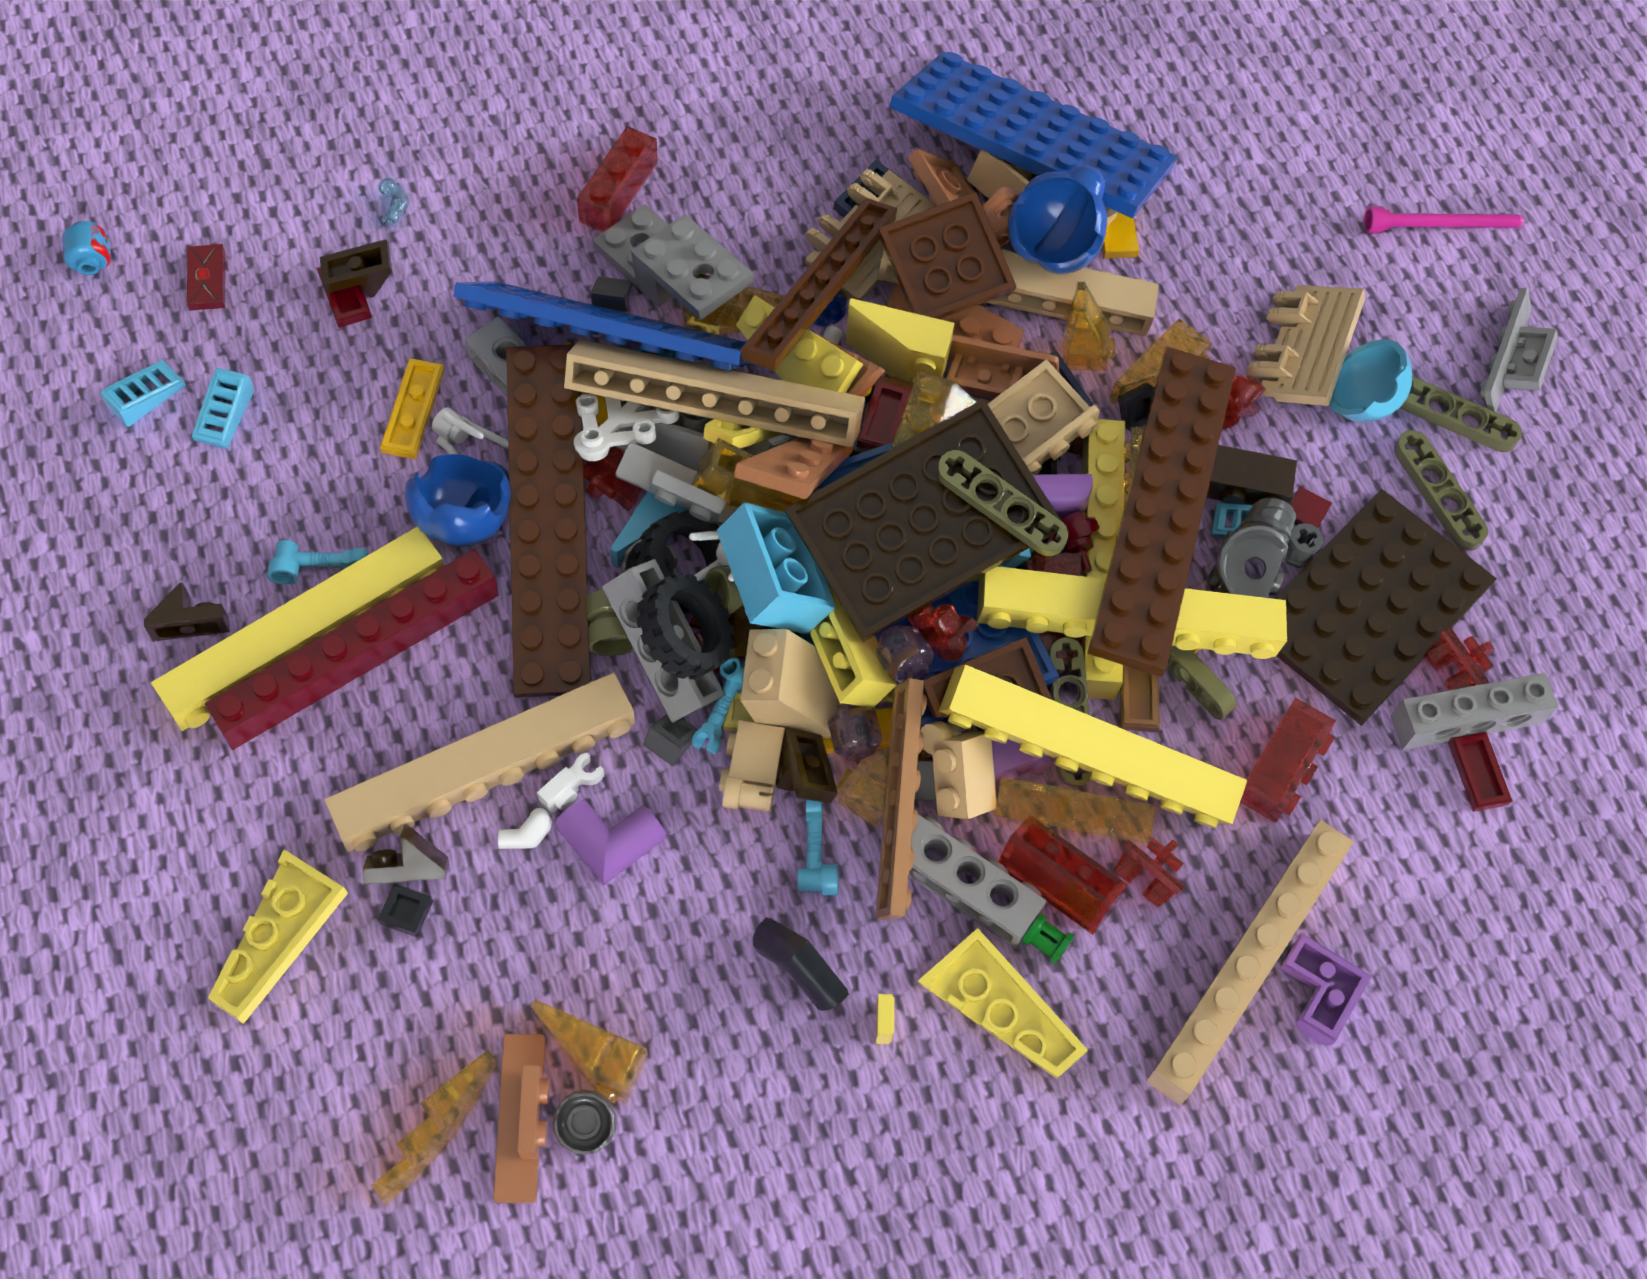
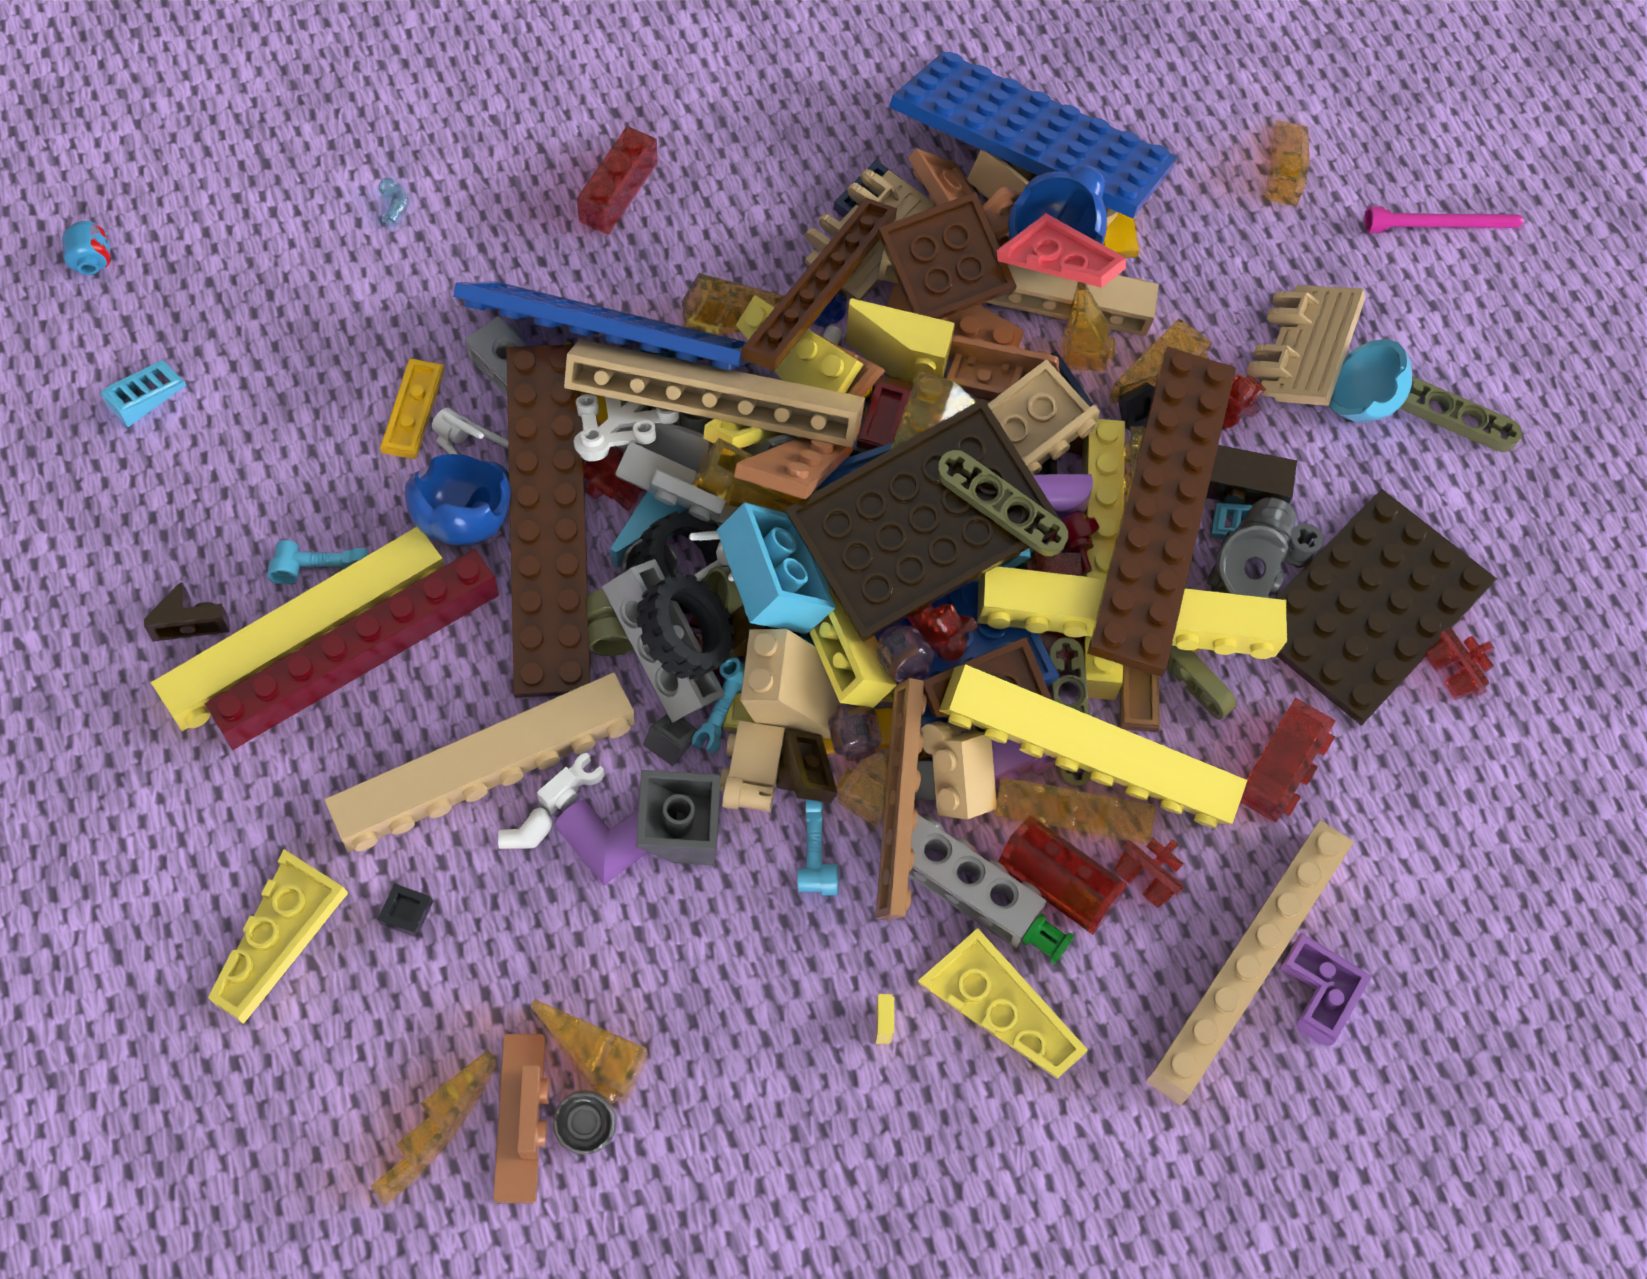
(205, 277): dark red tile -> none
(227, 386): medium azure slope -> none
(348, 304): dark red tile -> none
(357, 266): dark brown slope -> none
(417, 861): slope -> none
(611, 293): dark grey slope -> none
(672, 259): light grey bracket -> none
(679, 816): none -> dark grey slope
(801, 961): black brick -> none
(1062, 252): none -> coral wing
(1288, 163): none -> clear yellow slope
(1309, 507): dark red tile -> none
(1445, 488): olive beam -> none
(1474, 710): light grey brick -> none
(1479, 771): dark red tile -> none
(1521, 355): light grey bracket -> none

